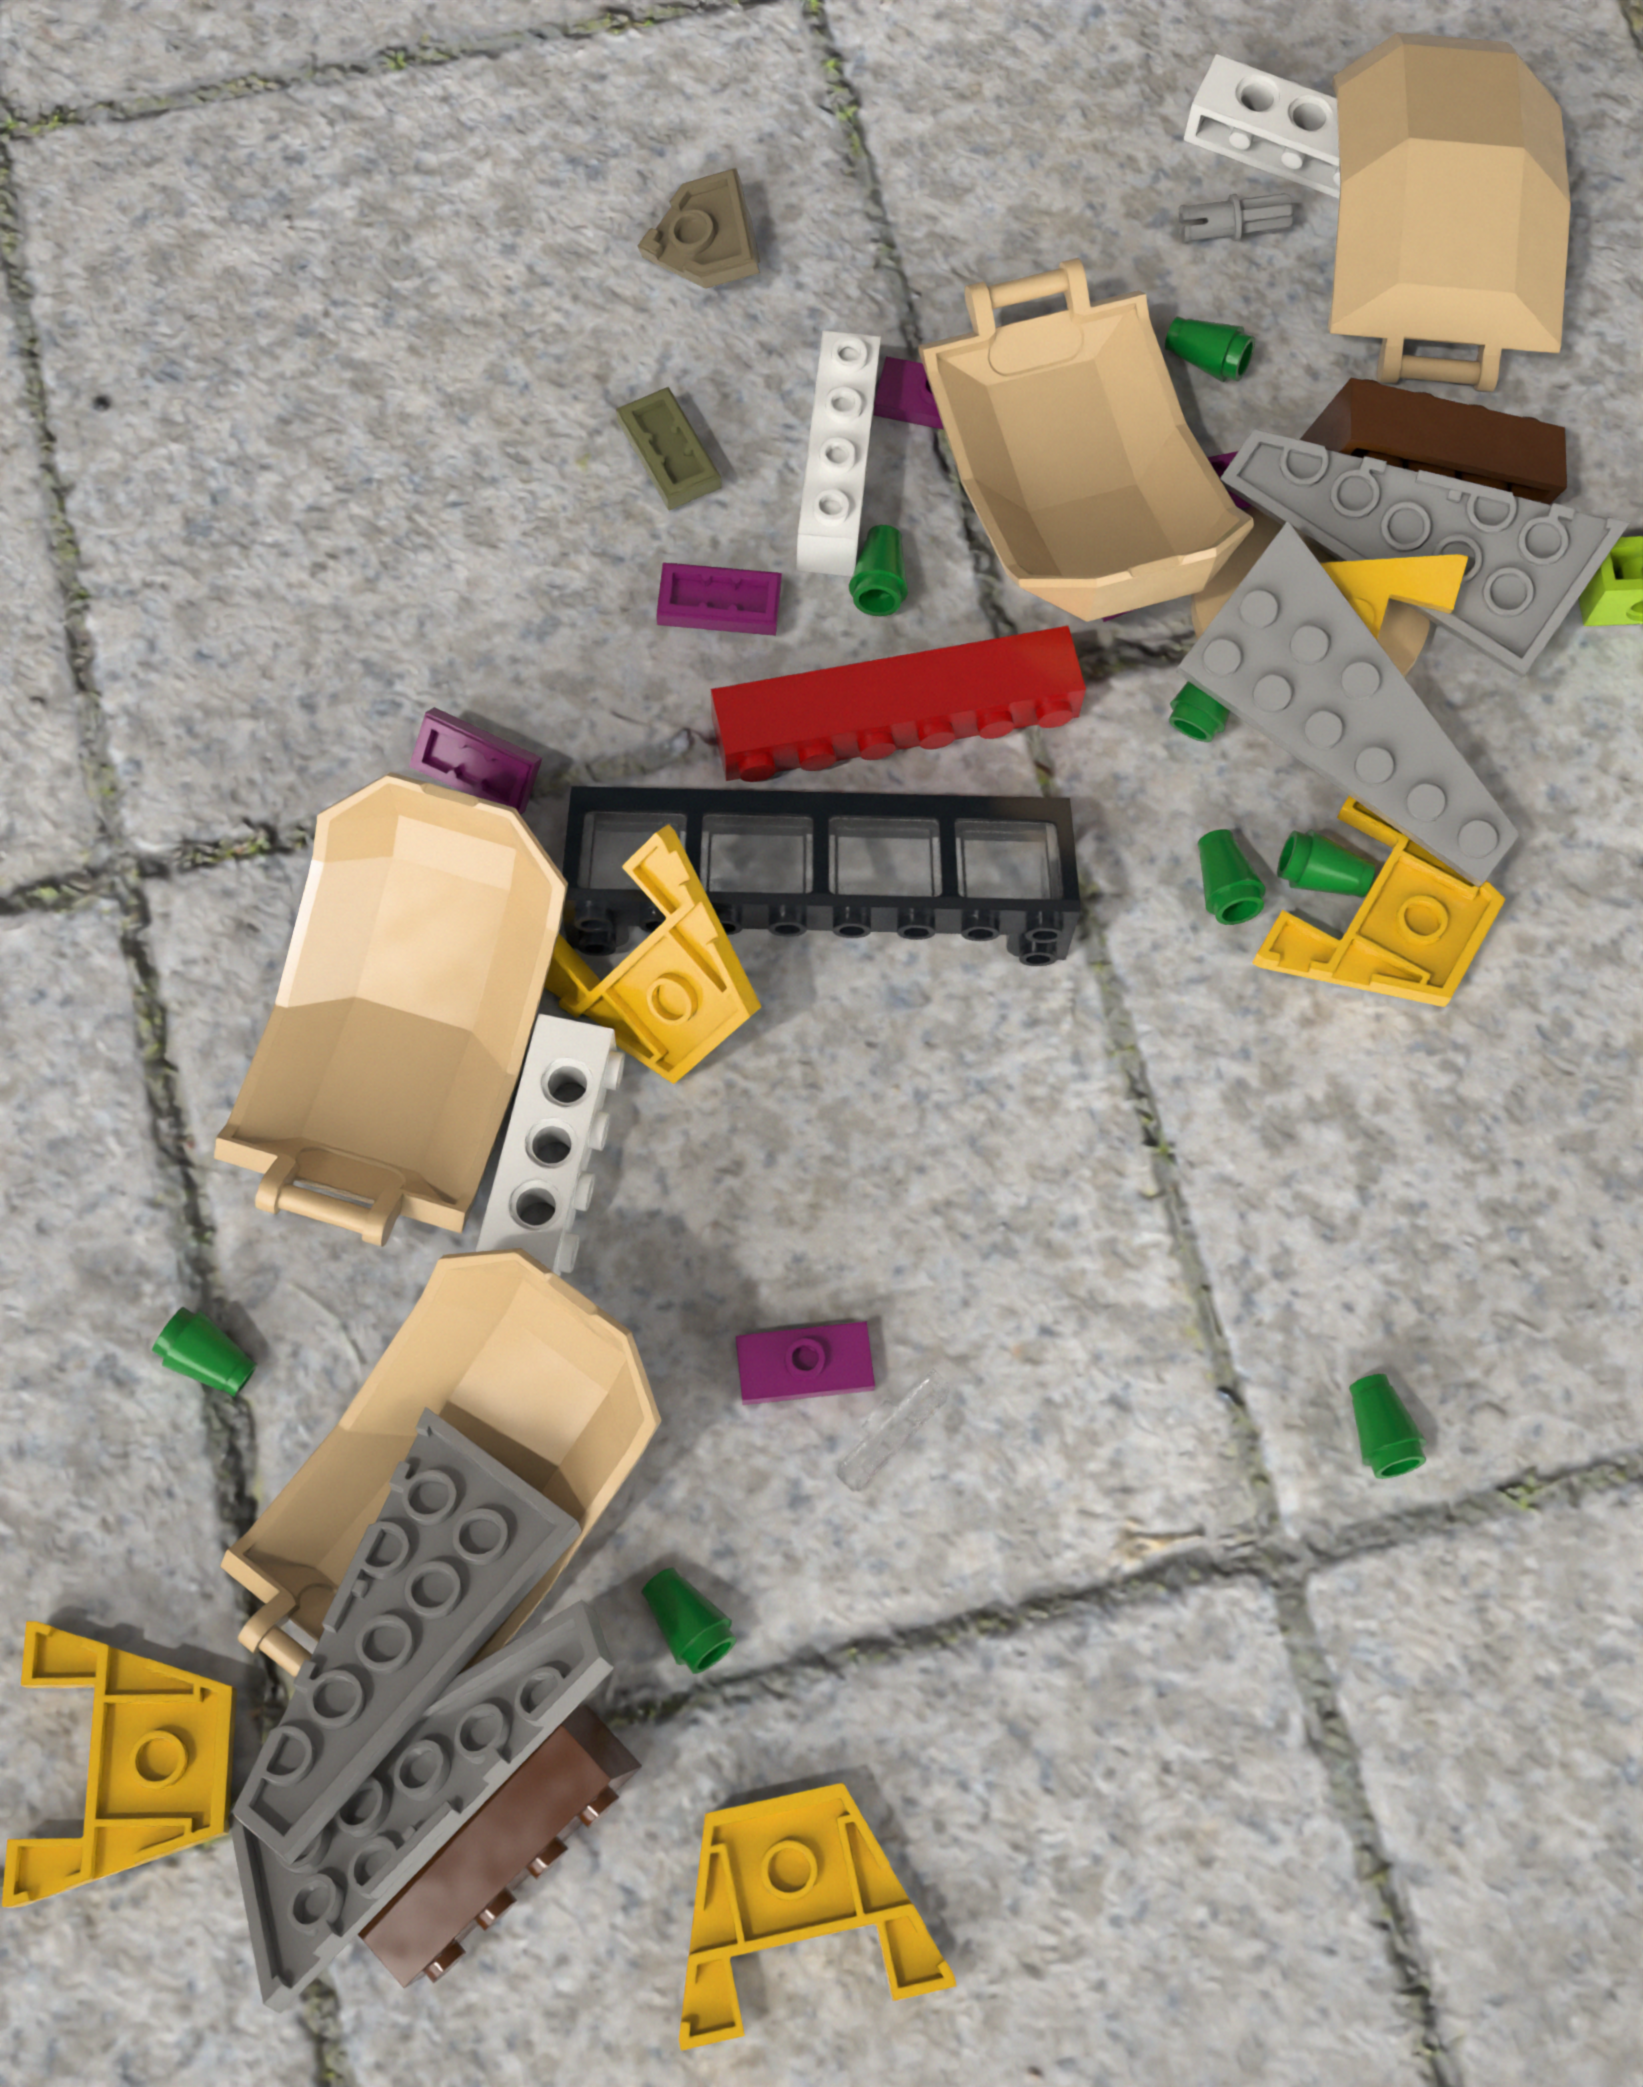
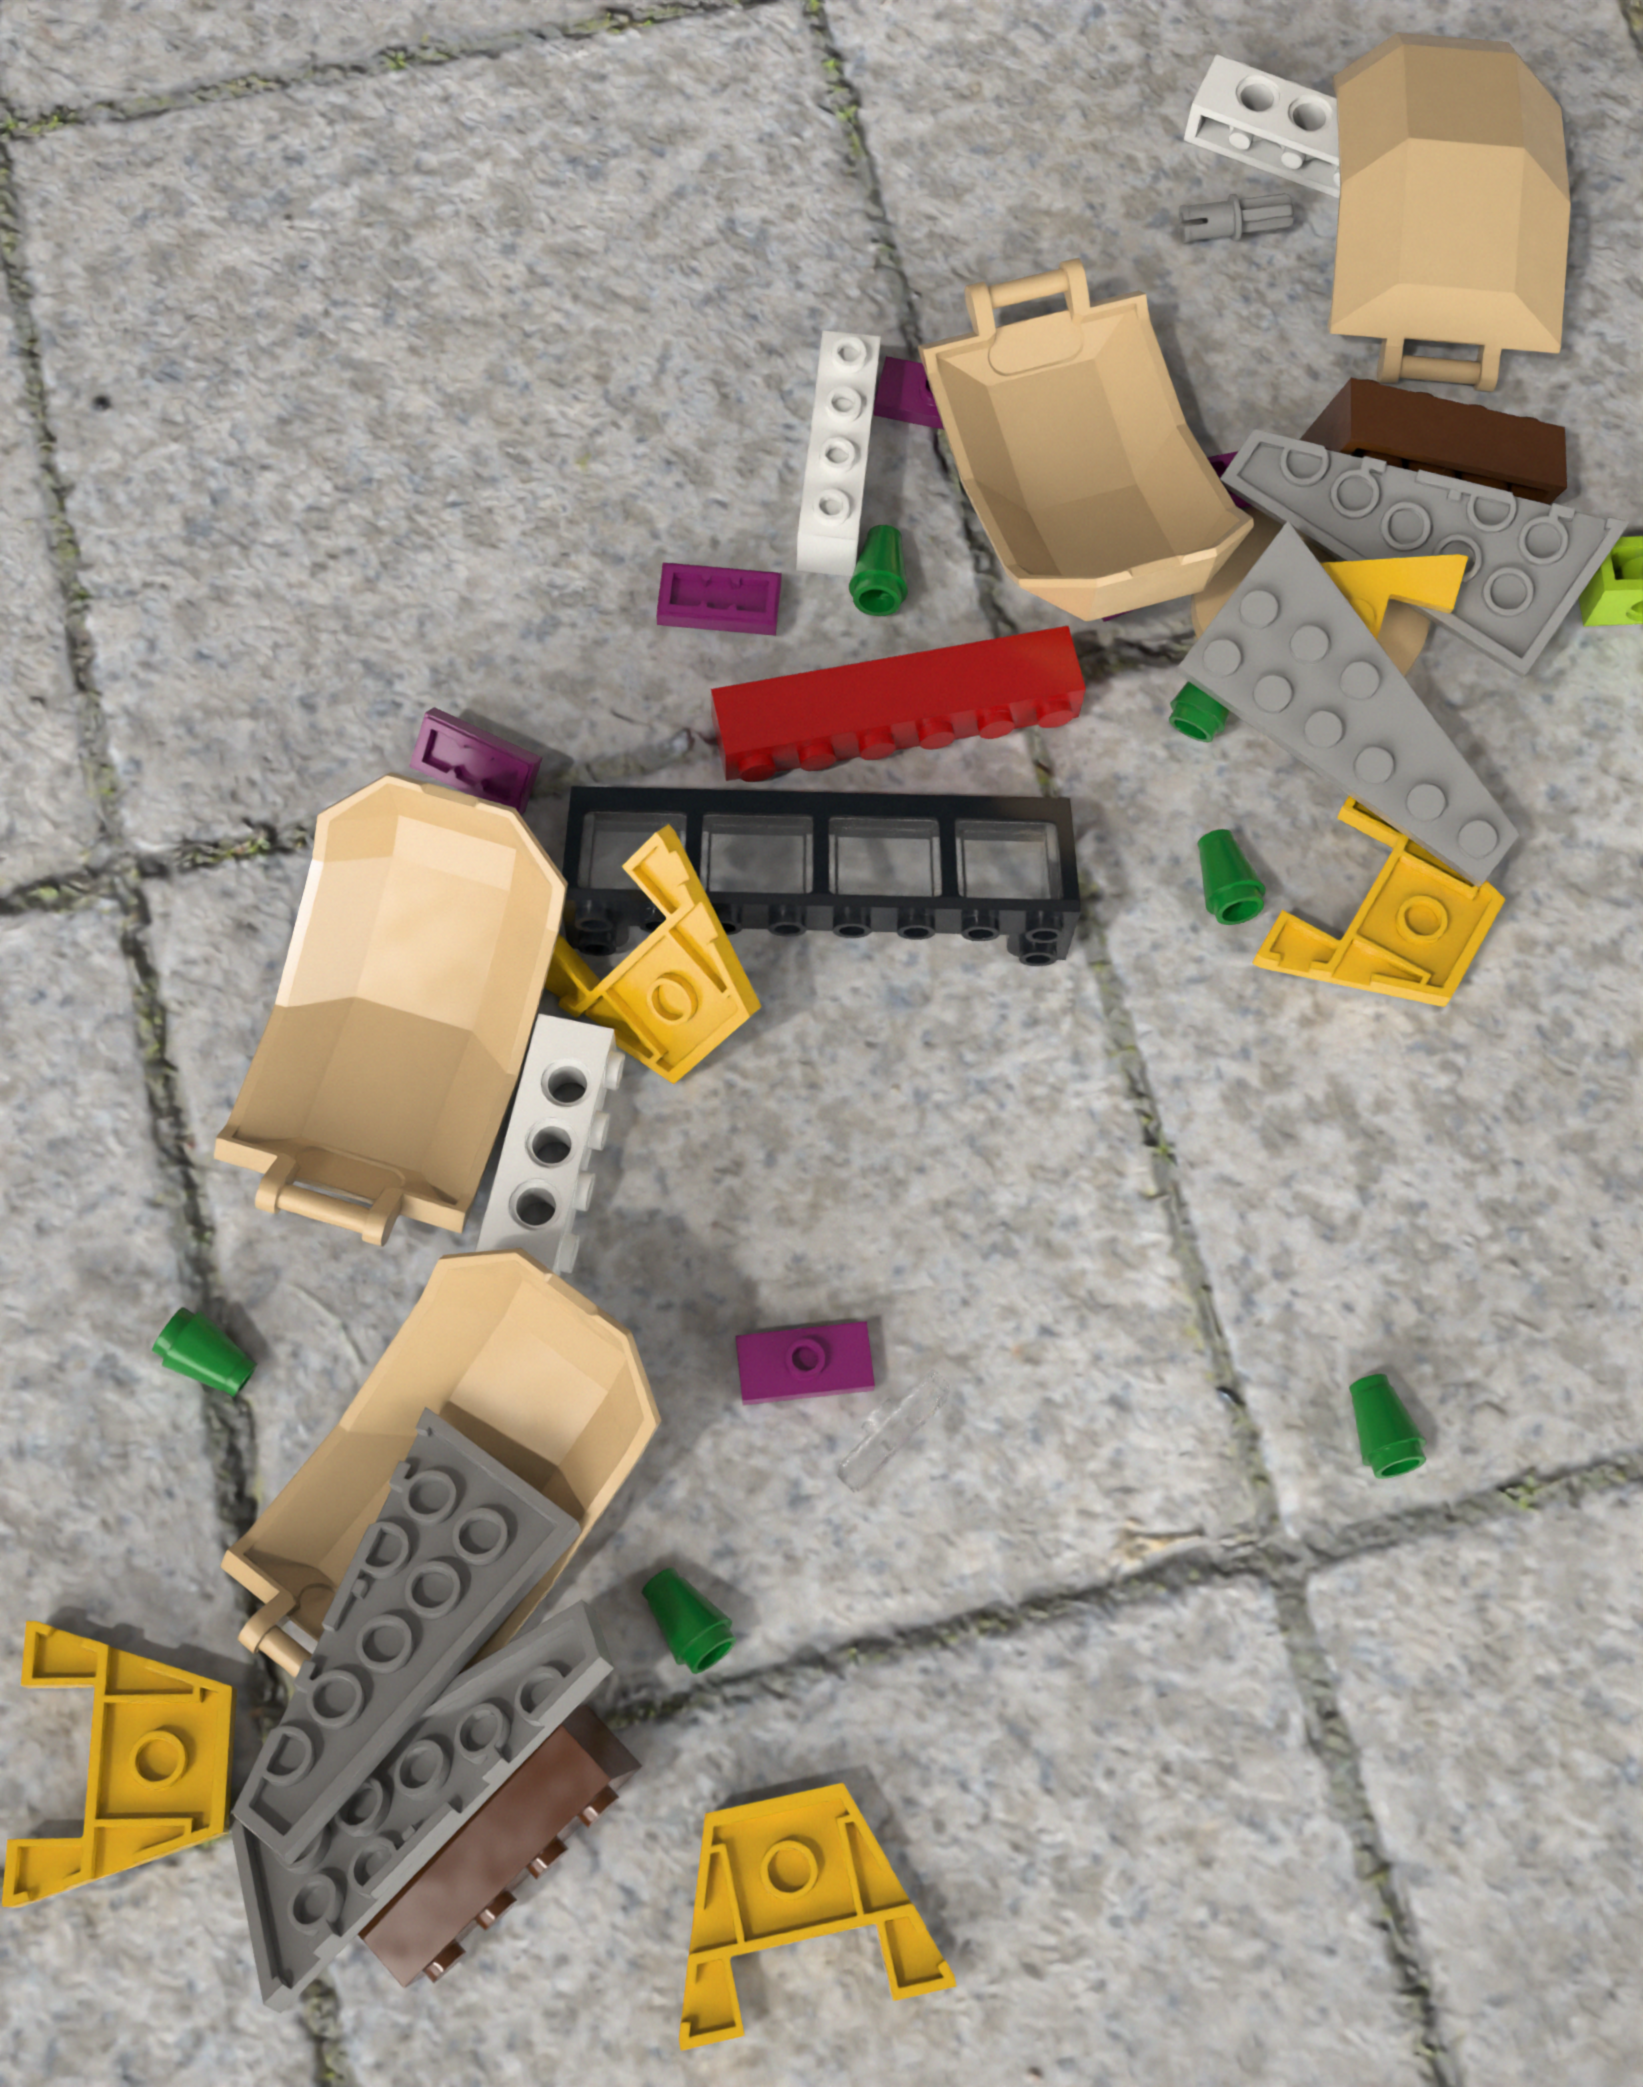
(668, 448): olive plate -> none
(706, 233): dark tan plate -> none
(1212, 347): green cone -> none
(1323, 866): green cone -> none

